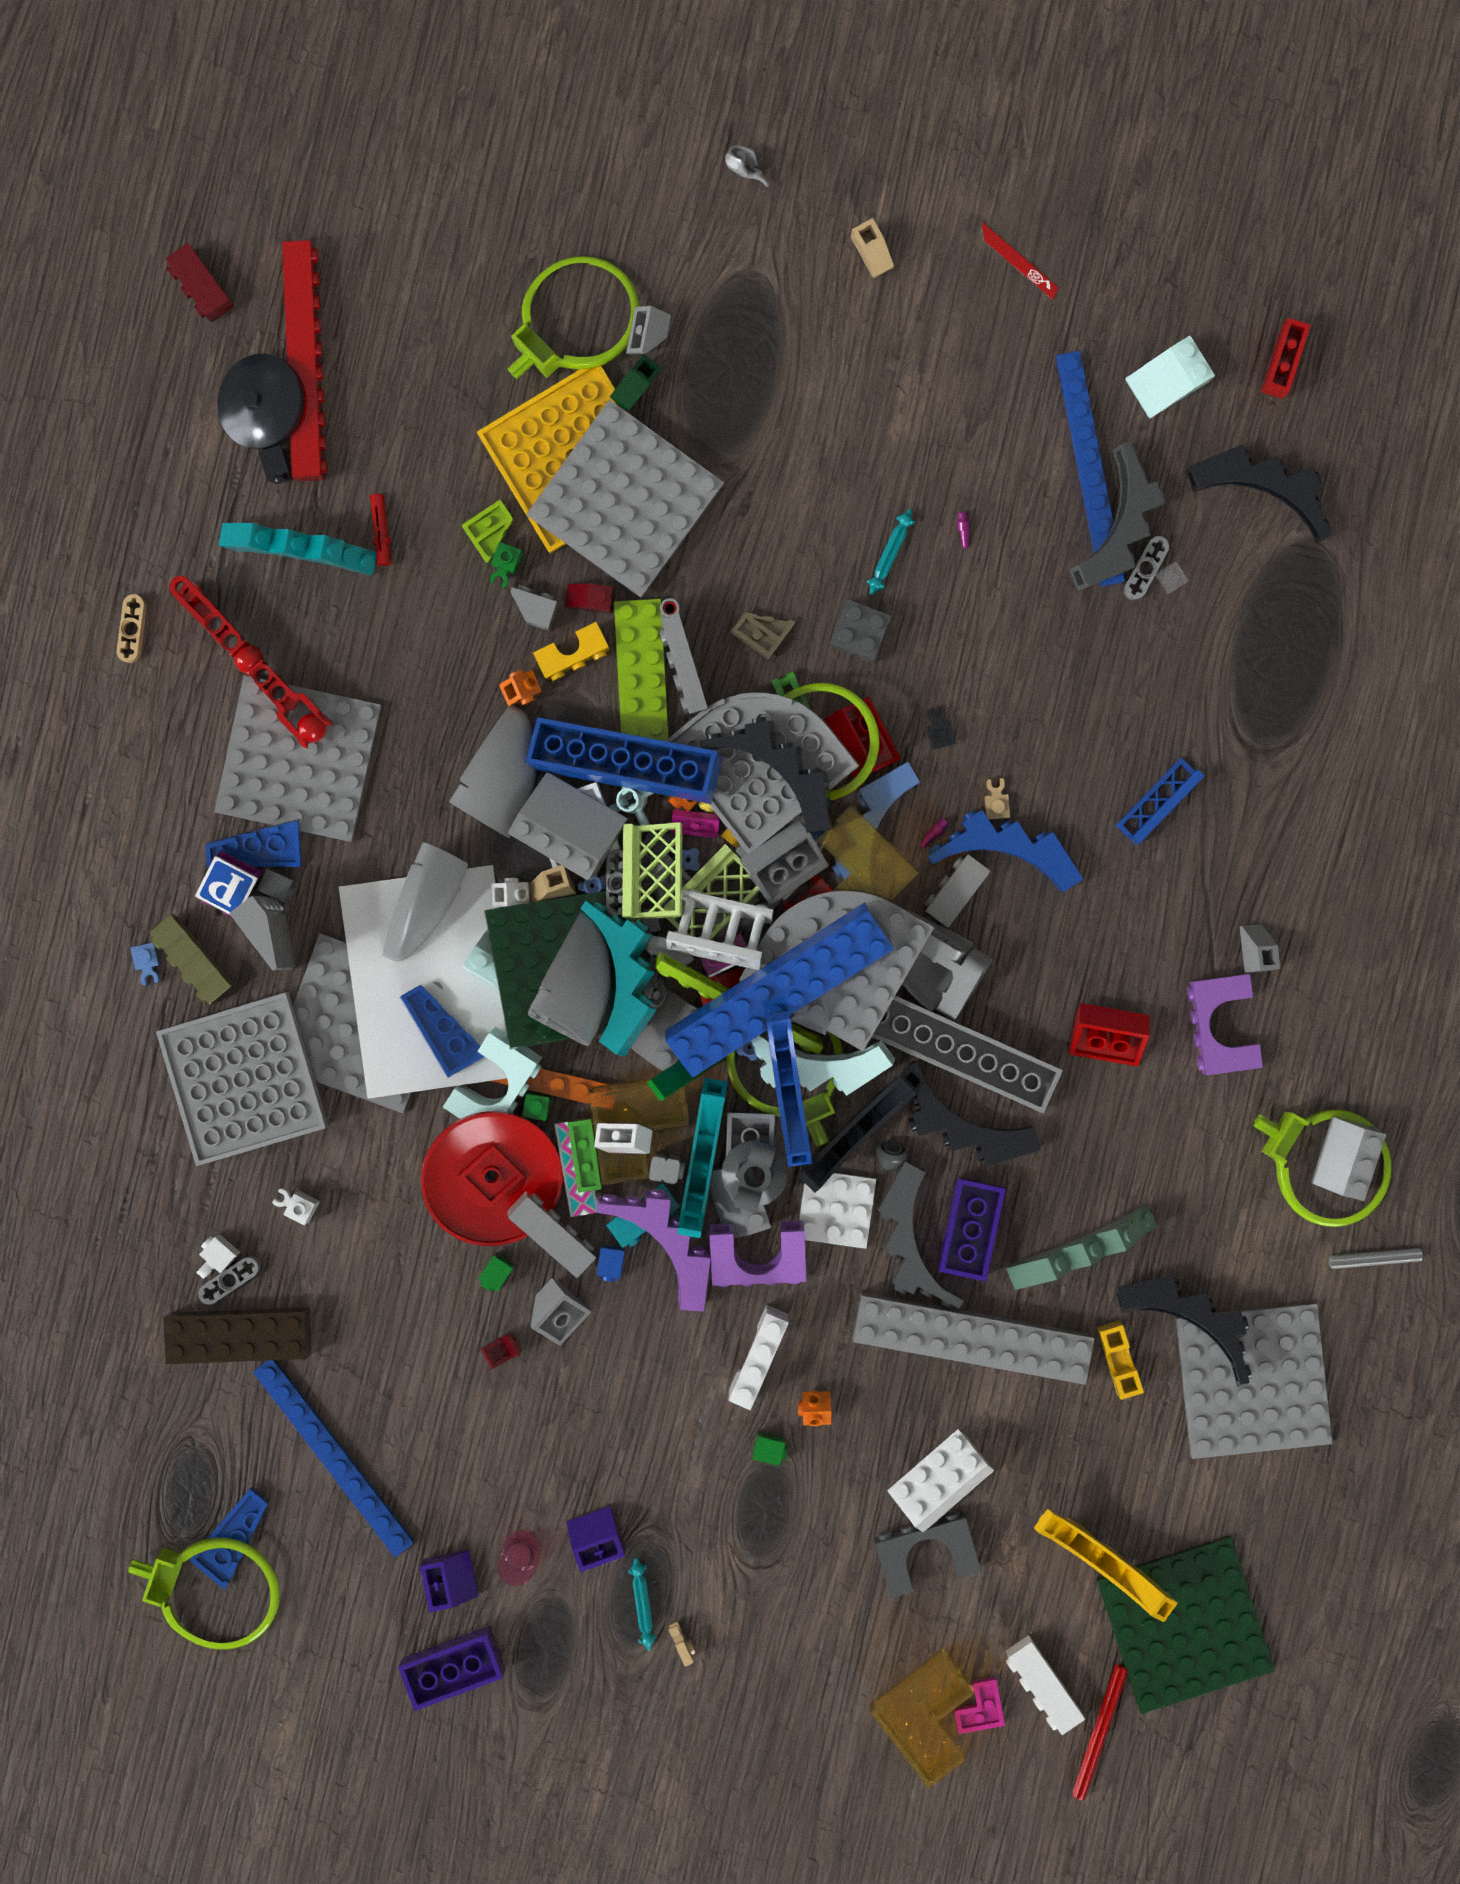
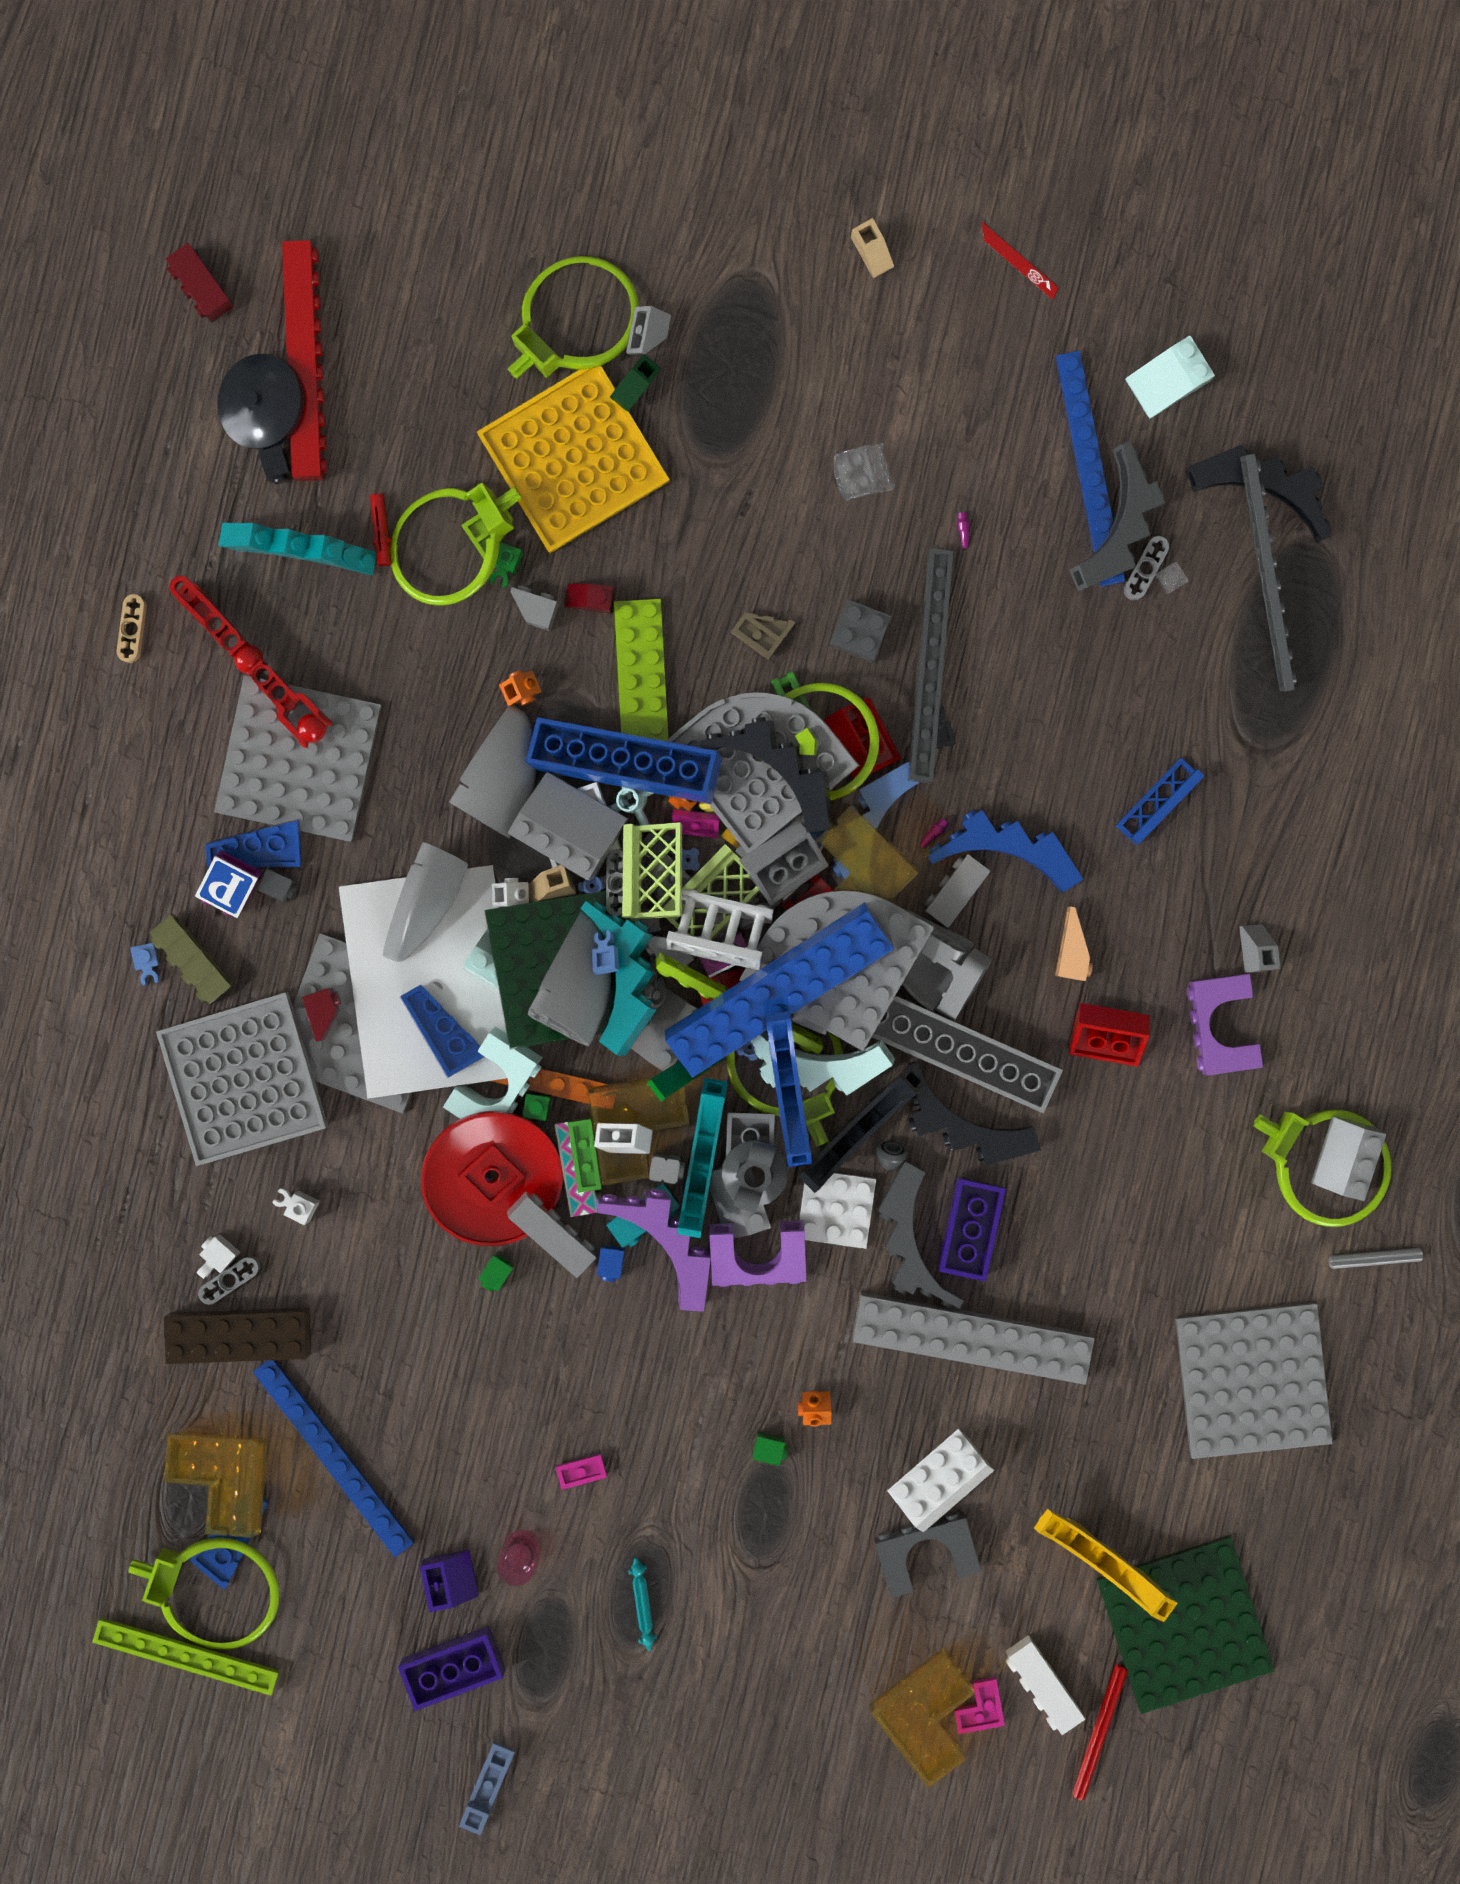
(186, 1656): none -> lime plate
(230, 1468): none -> clear yellow piece
(267, 930): light grey slope -> none
(322, 1011): none -> dark red slope
(487, 1788): none -> sand blue slope
(495, 519): none -> lime brick
(500, 1350): dark red bracket -> none
(557, 1312): light grey slope -> none
(581, 1471): none -> dark pink plate
(591, 646): yellow arch -> none
(595, 1538): dark purple slope -> none
(605, 956): none -> medium blue plate
(625, 498): light grey plate -> none
(681, 659): light grey hinge -> none
(685, 1648): tan plate -> none
(742, 162): light grey piece -> none
(766, 1342): white arch -> none
(807, 742): none -> lime piece
(862, 472): none -> clear slope
(890, 551): teal wheel -> none
(930, 665): none -> dark grey plate
(997, 804): tan plate -> none
(1073, 953): none -> light nougat slope
(1083, 1251): sand green arch -> none
(1119, 1360): yellow arch -> none
(1223, 1329): black arch -> none
(1266, 563): none -> dark grey plate
(1285, 358): red brick -> none

